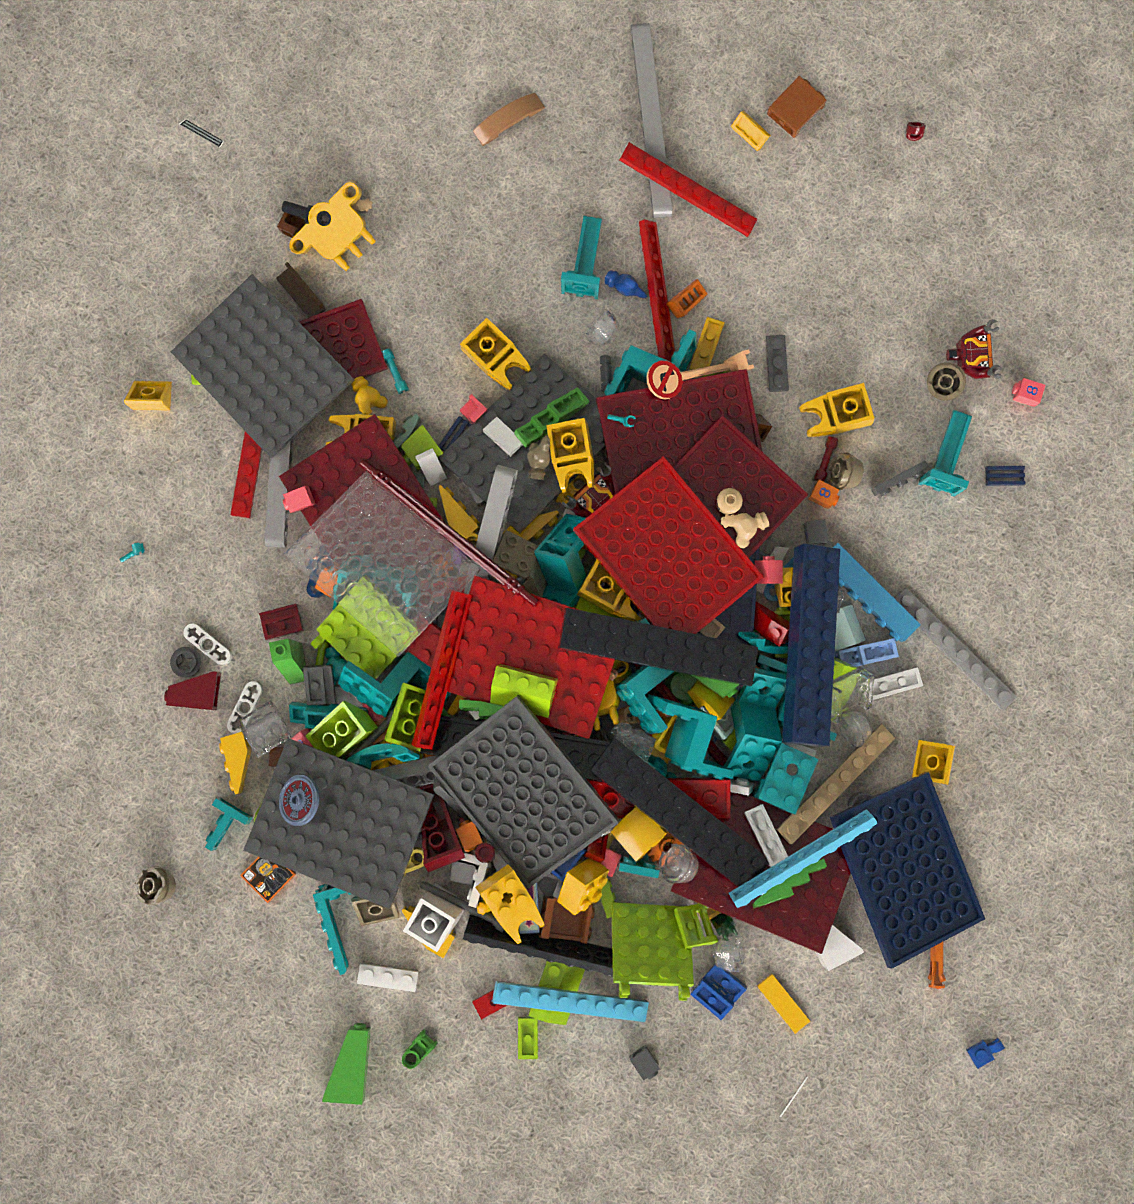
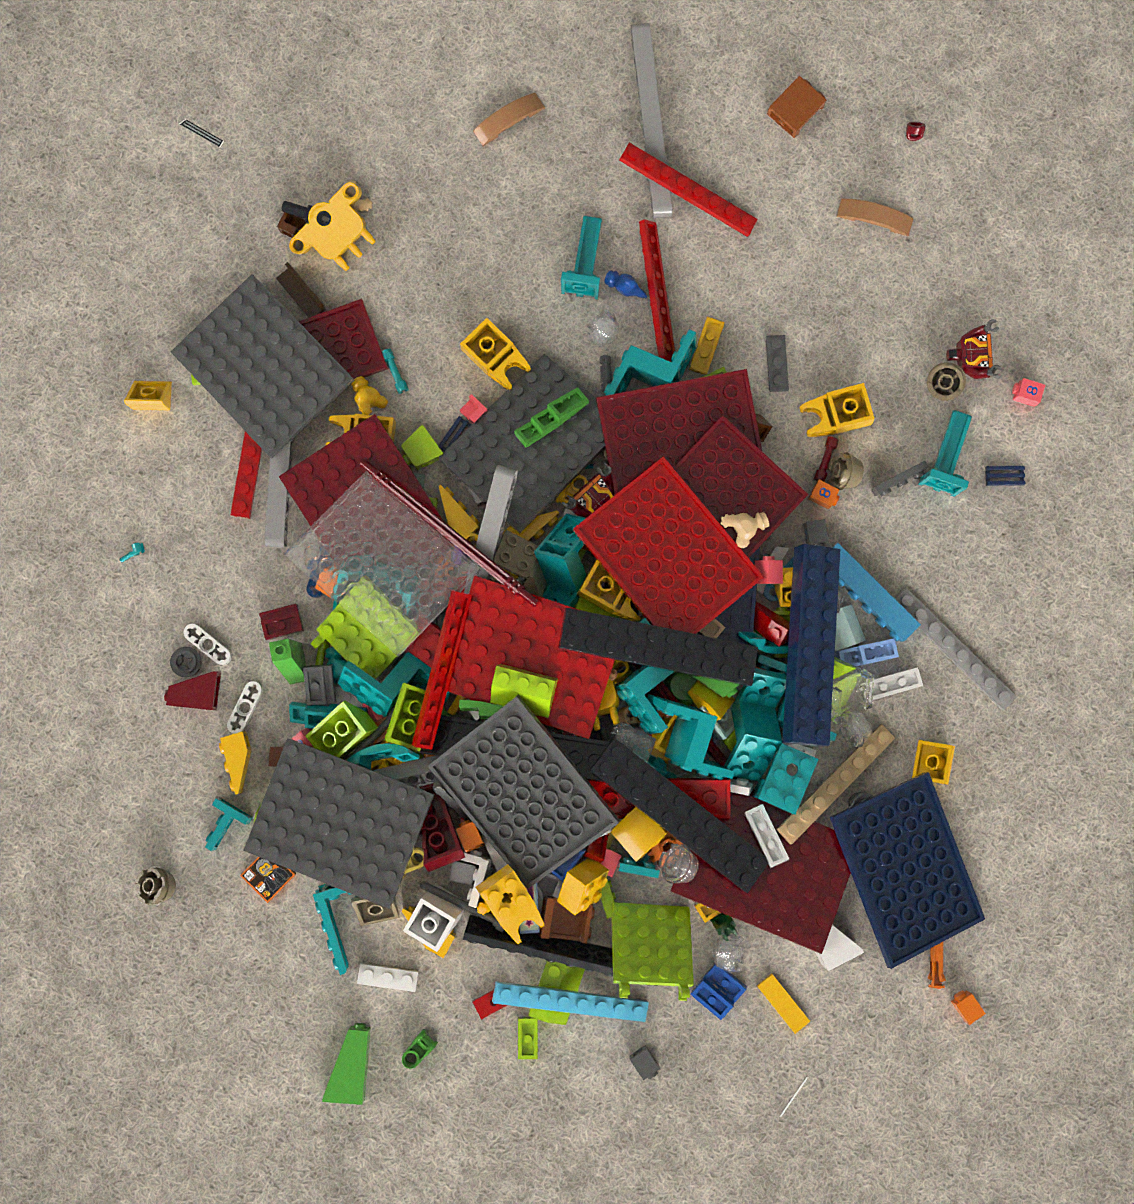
(264, 728): clear slope -> none
(298, 499): coral brick -> none
(299, 800): sand blue shield -> none
(410, 425): sand green slope -> none
(431, 467): white tile -> none
(485, 853): dark red tile -> none
(502, 436): white tile -> none
(539, 458): dark tan animal -> none
(573, 458): yellow brick -> none
(621, 419): teal hand -> none
(666, 379): light nougat piece -> none
(677, 305): orange slope -> none
(691, 928): lime plate -> none
(729, 501): tan head -> none
(750, 130): yellow plate -> none
(784, 889): bright green slope -> none
(807, 855): medium azure plate -> none
(875, 214): none -> medium nougat slope
(967, 1006): none -> orange brick
(982, 1053): blue plate -> none

